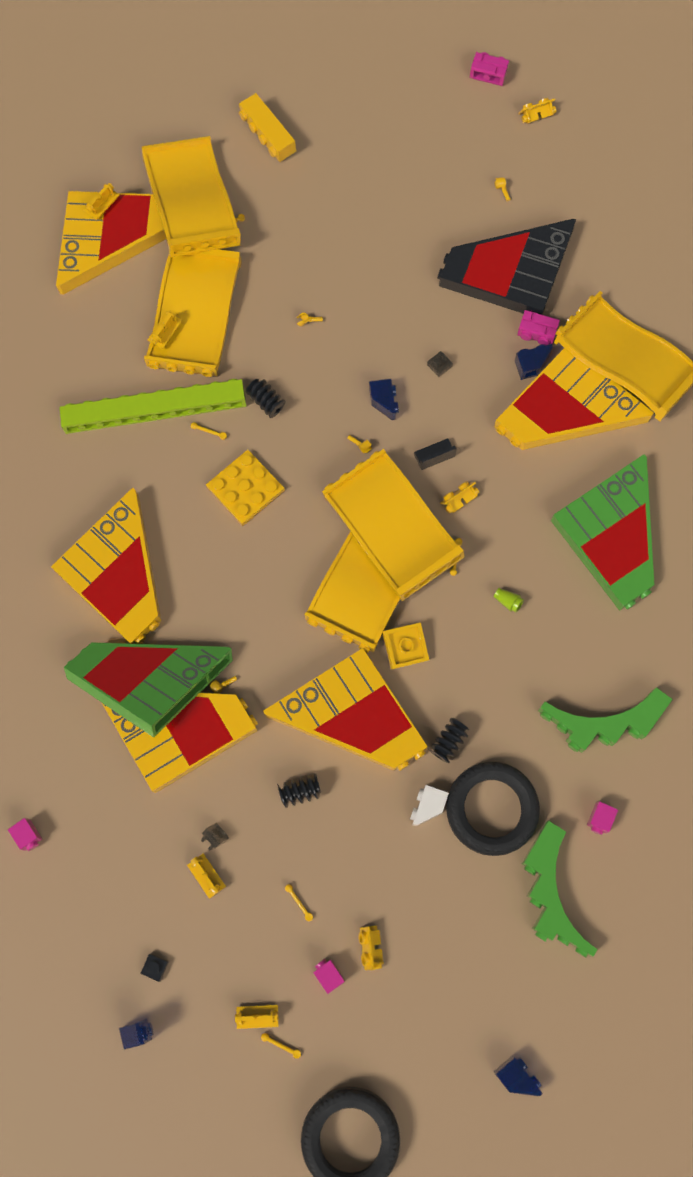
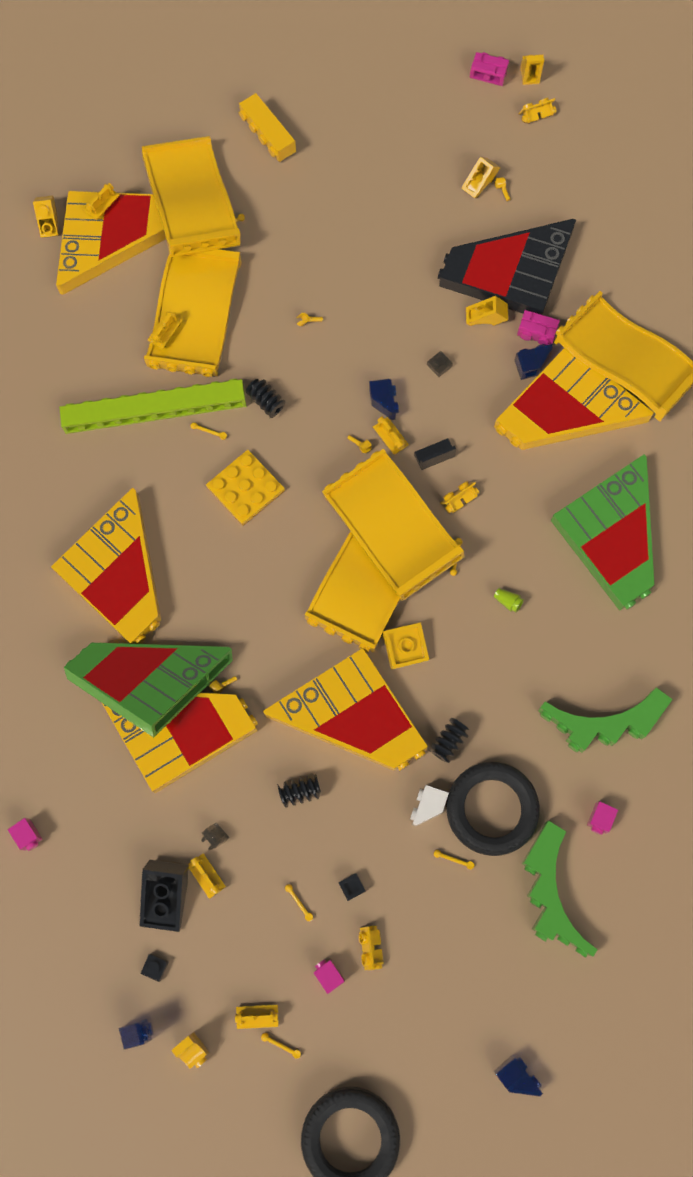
(46, 216): none -> yellow slope
(163, 895): none -> black slope
(191, 1051): none -> yellow arch
(352, 887): none -> black plate
(390, 435): none -> yellow hinge
(469, 865): none -> yellow hinge
(480, 176): none -> yellow arch
(488, 311): none -> yellow arch
(531, 69): none -> yellow arch

